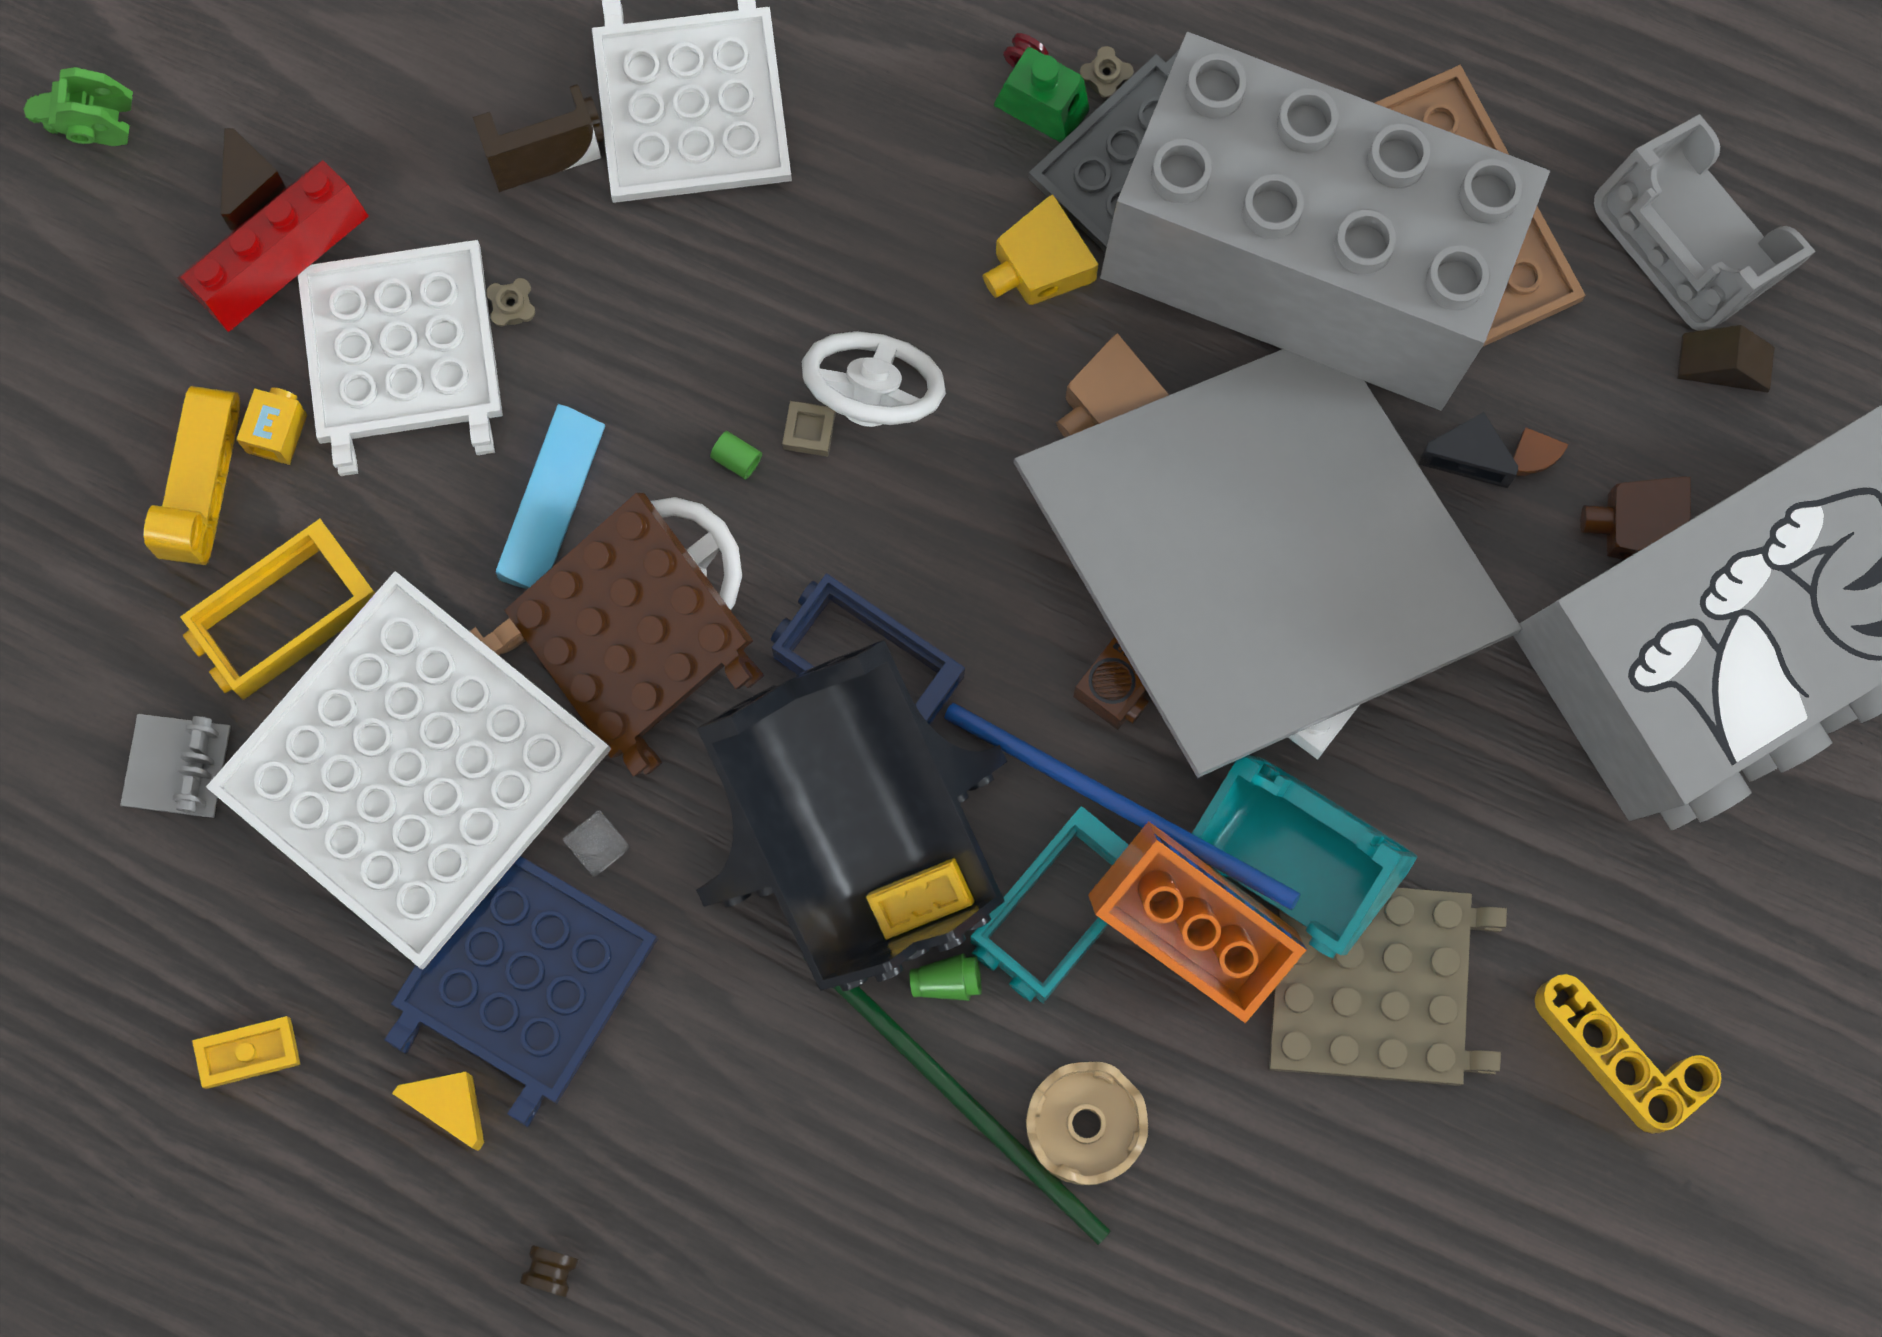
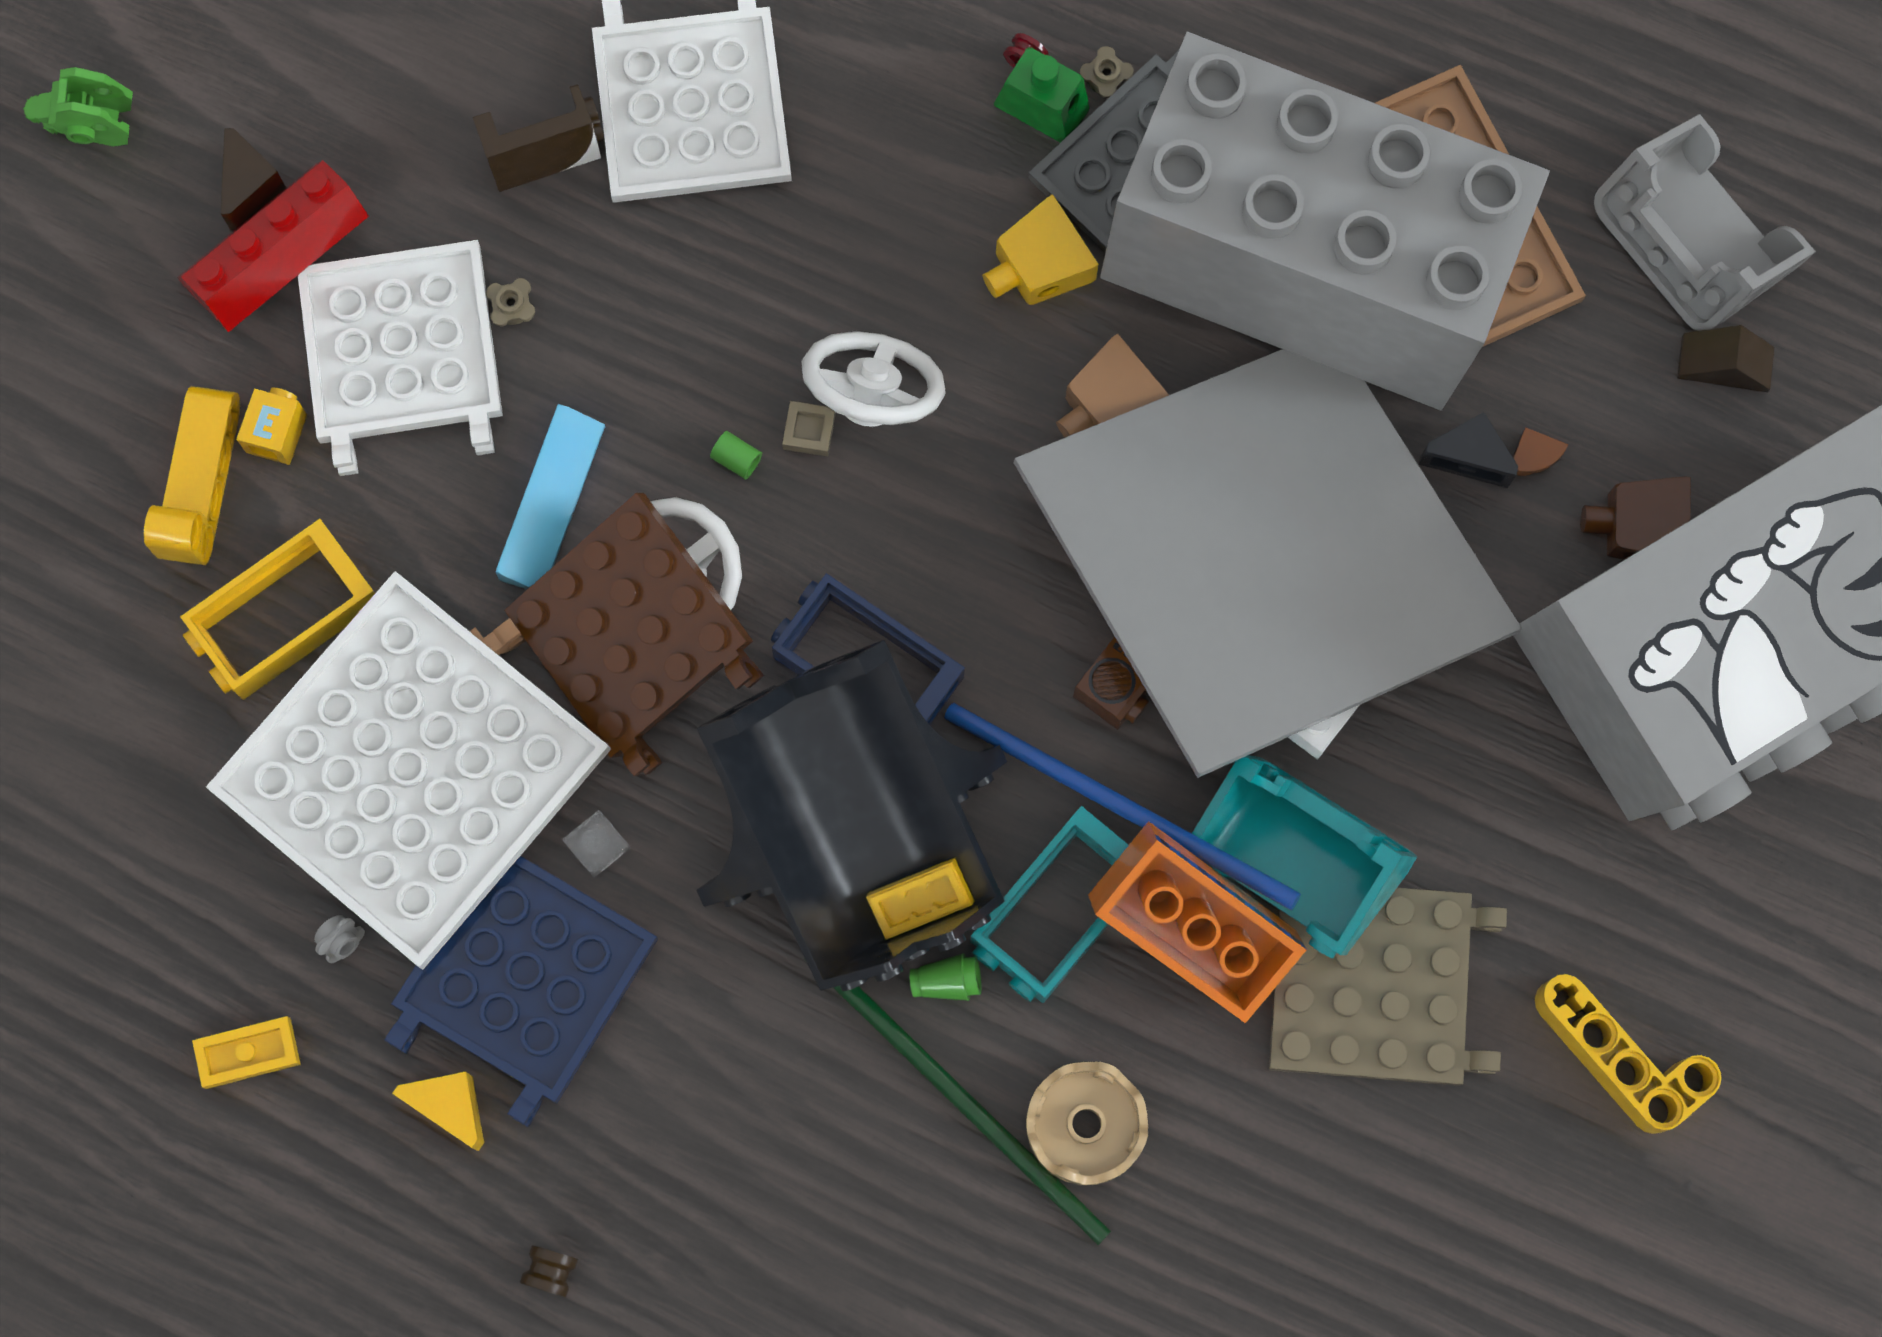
(174, 764): light grey hinge -> none
(338, 938): none -> light grey plate

